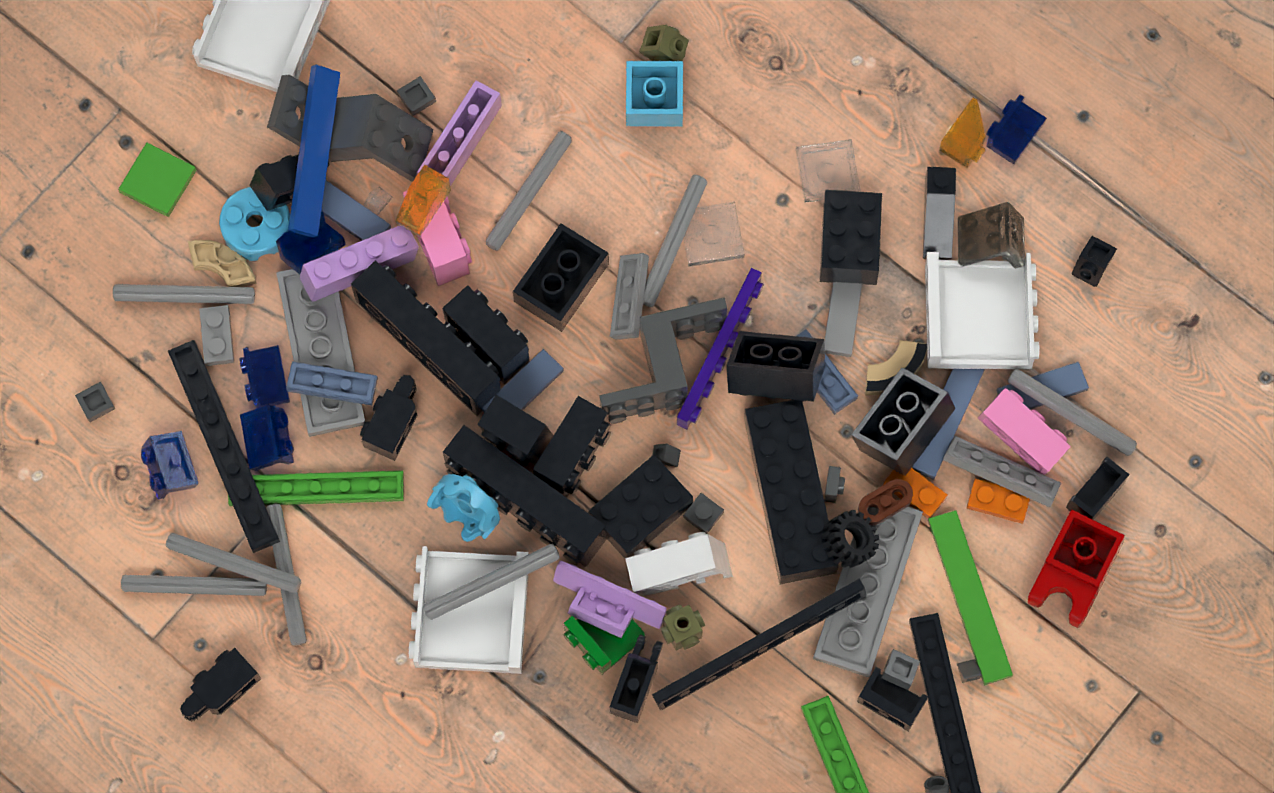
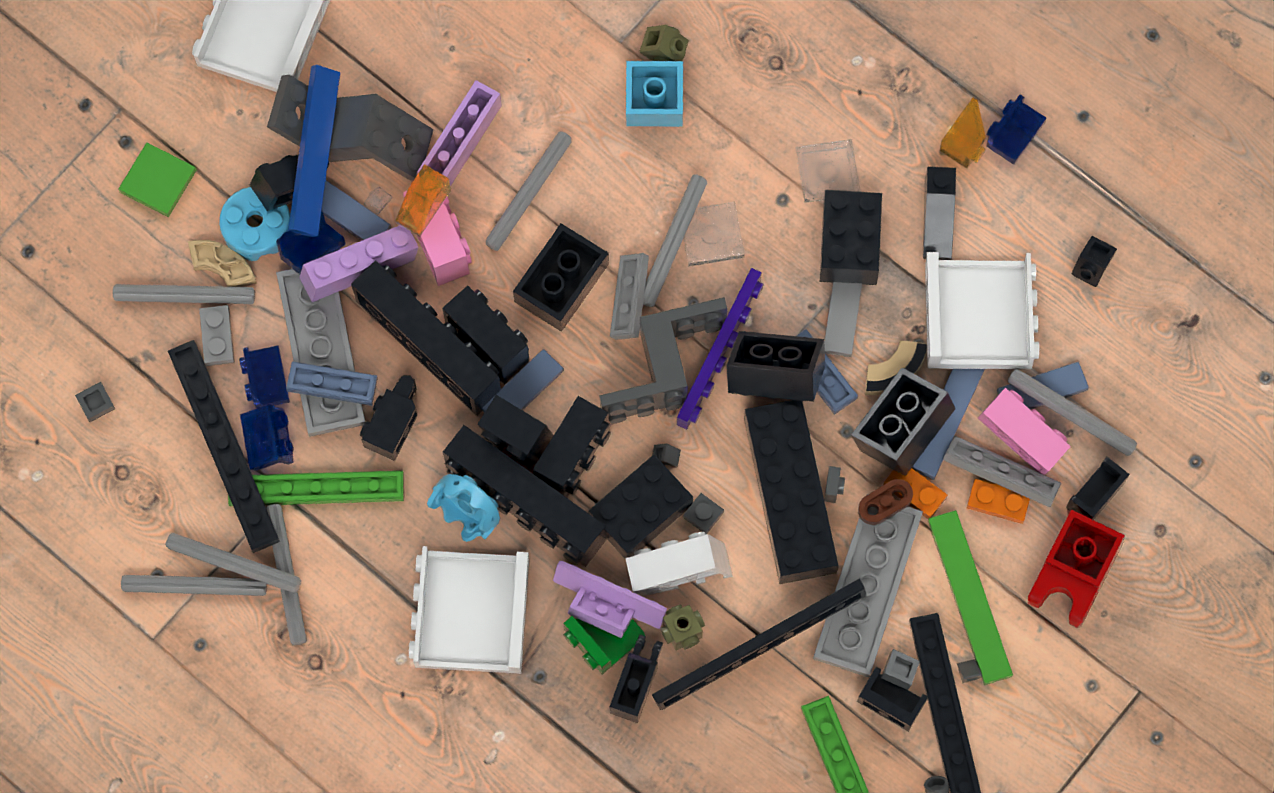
(168, 463): clear blue bracket -> none
(220, 686): black hinge -> none
(416, 96): dark grey plate -> none
(491, 581): light grey axle -> none
(840, 547): black tyre -> none
(992, 234): clear smoke bracket -> none

